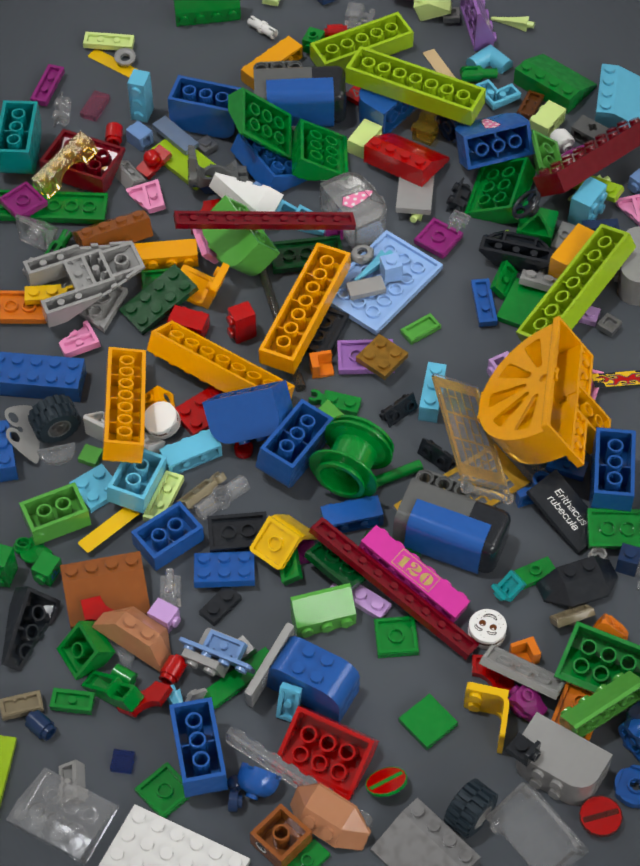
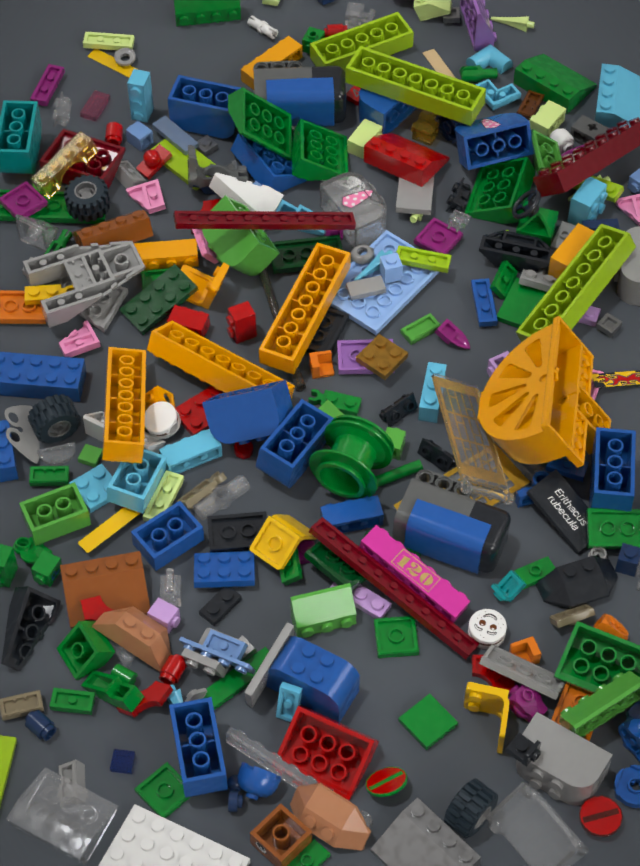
(49, 475): none -> green plate
(87, 198): none -> black wheel
(398, 438): none -> bright green brick
(424, 259): none -> lime plate
(450, 333): none -> magenta plate

